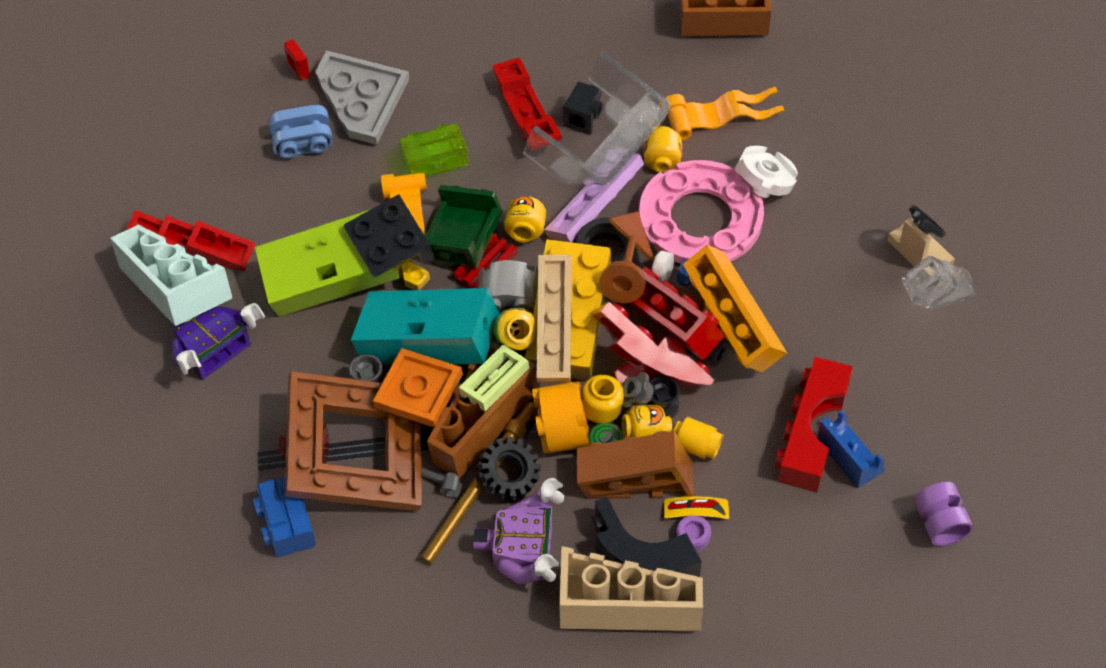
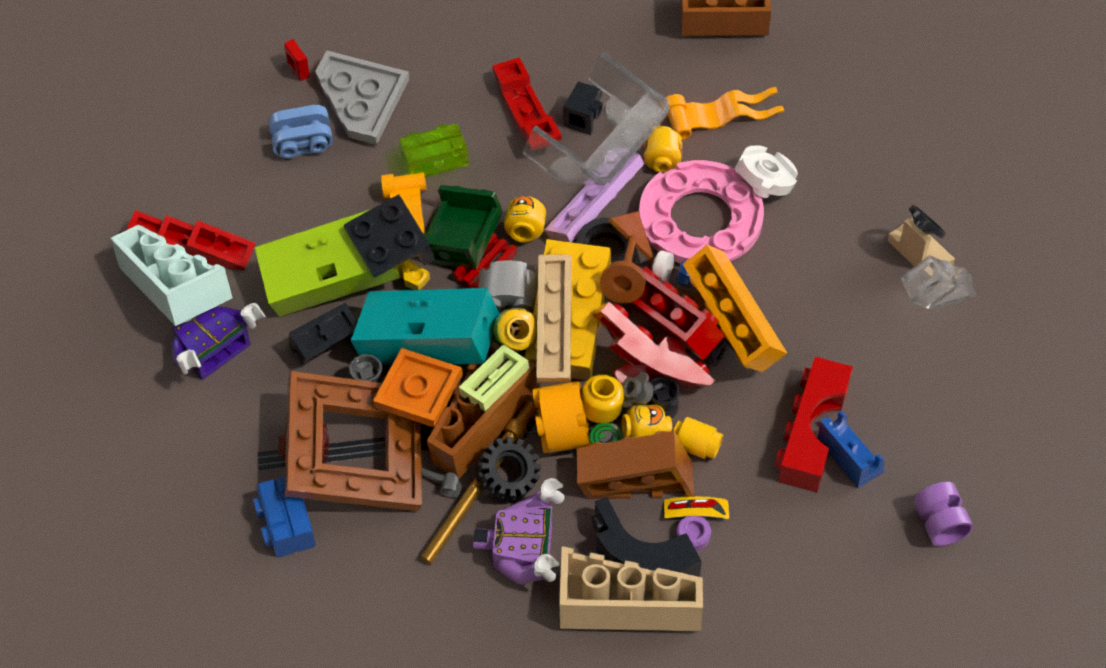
(322, 333): none -> black hinge

